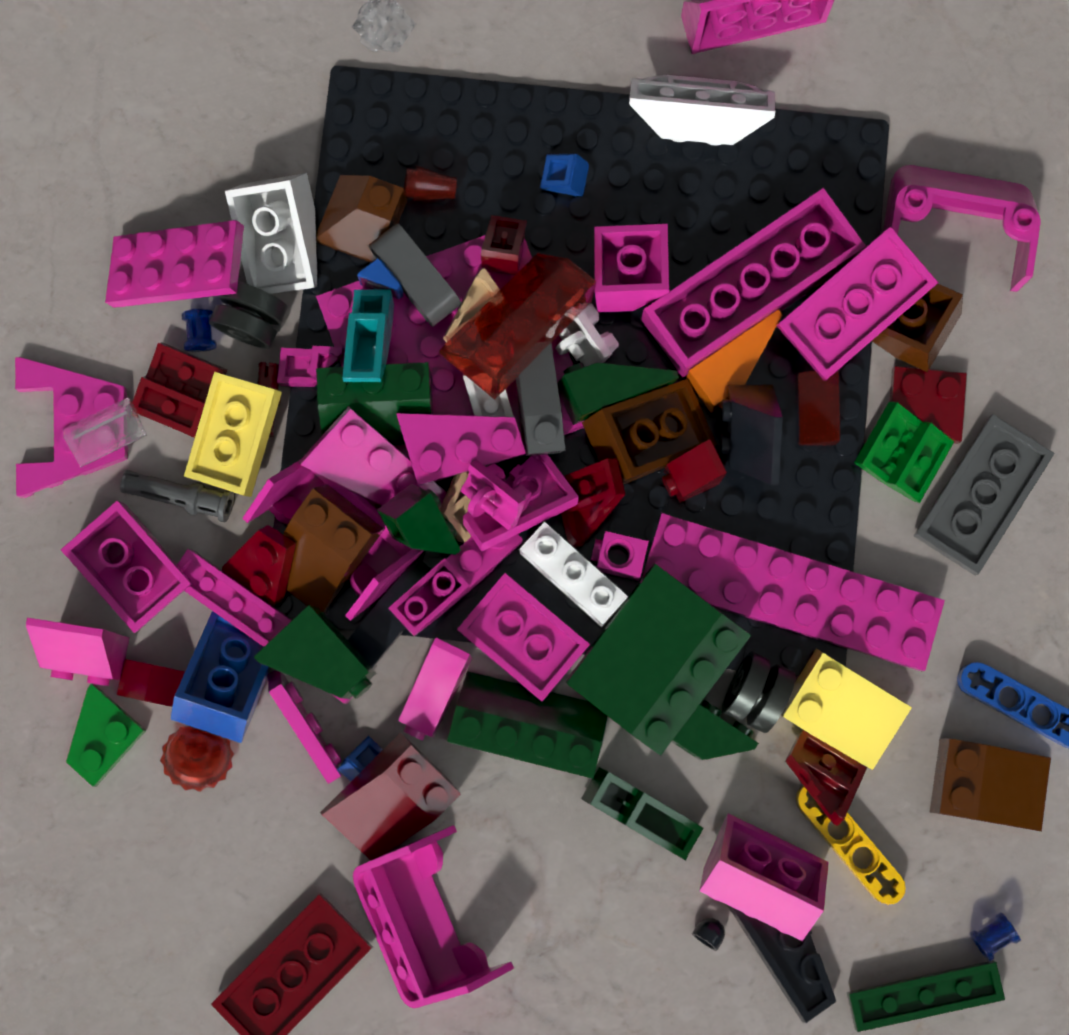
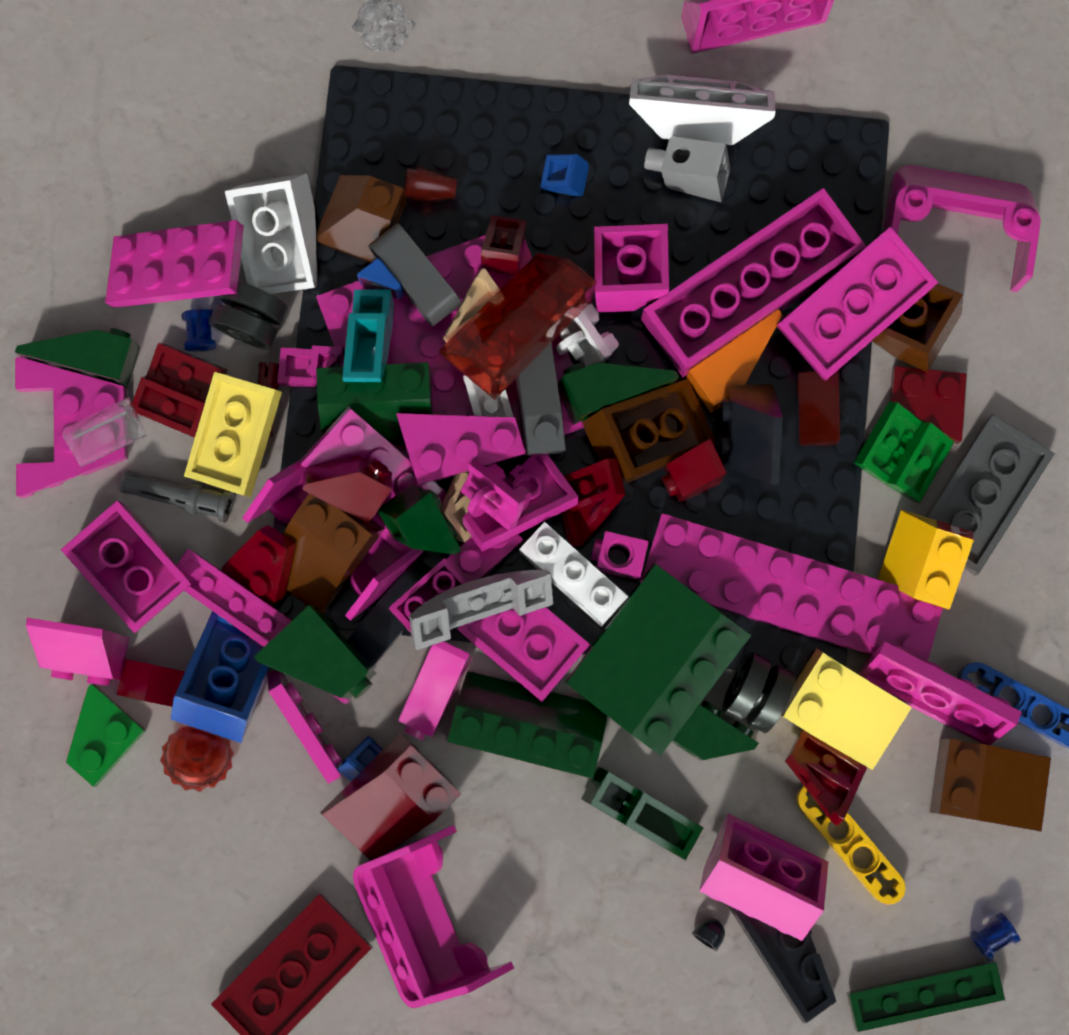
(89, 353): none -> dark green slope
(350, 484): none -> dark red slope
(477, 600): none -> light grey slope
(692, 166): none -> light grey torso
(926, 558): none -> yellow slope
(940, 695): none -> dark pink plate

